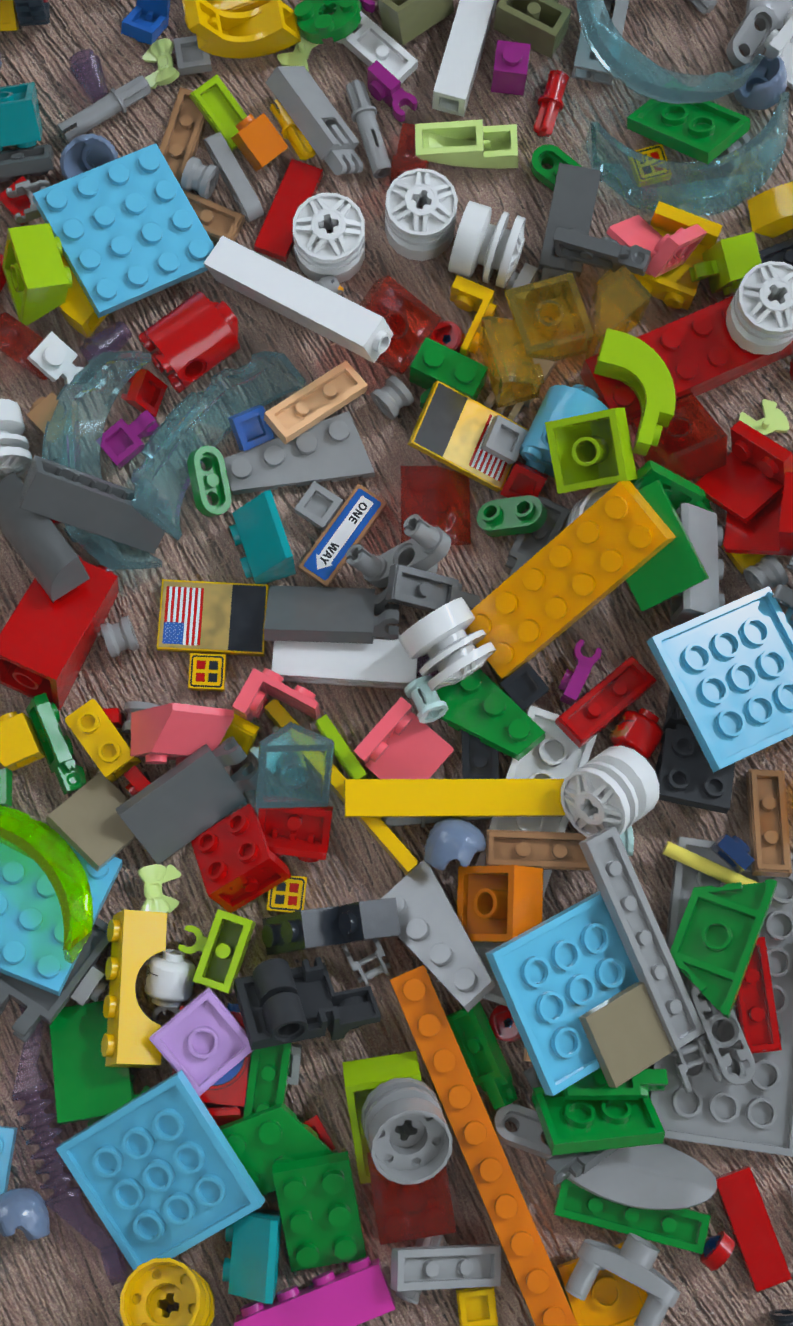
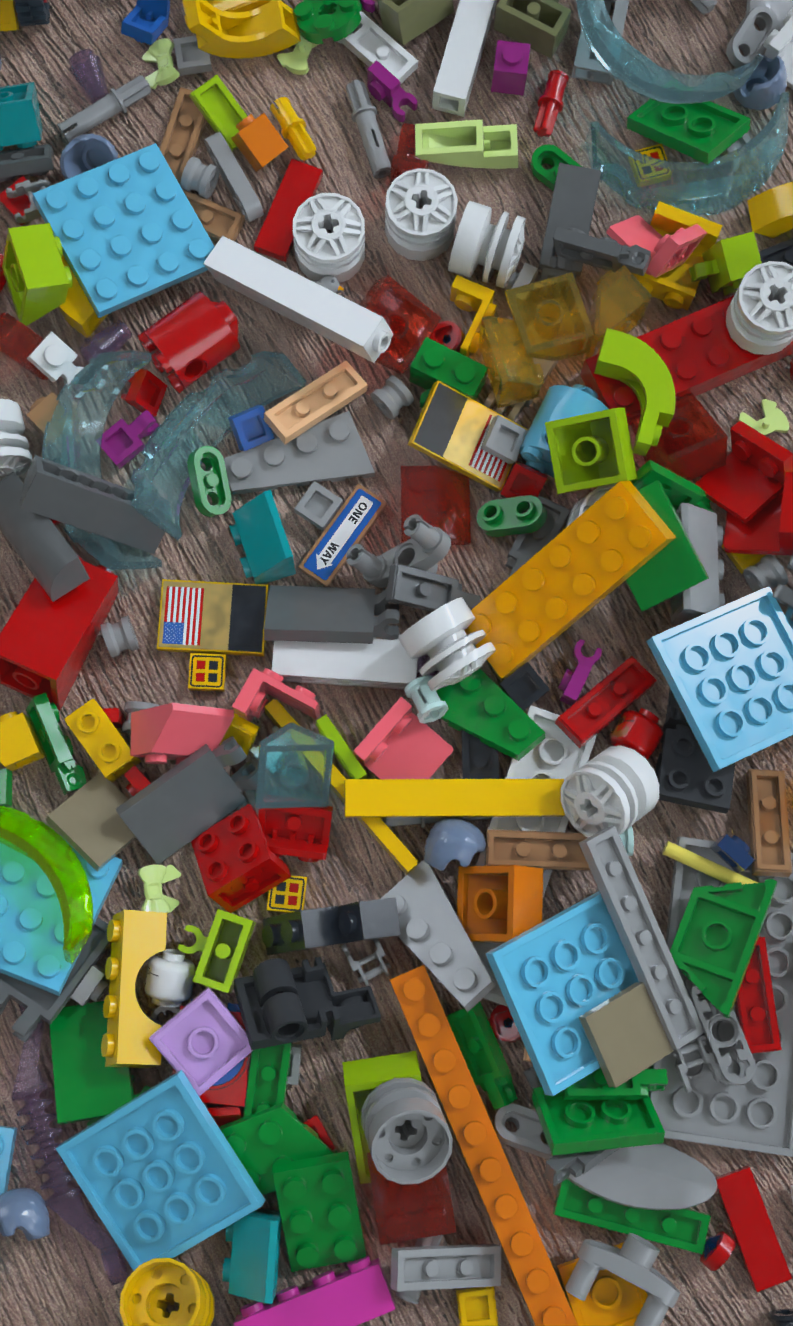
(316, 118): light grey hinge -> none

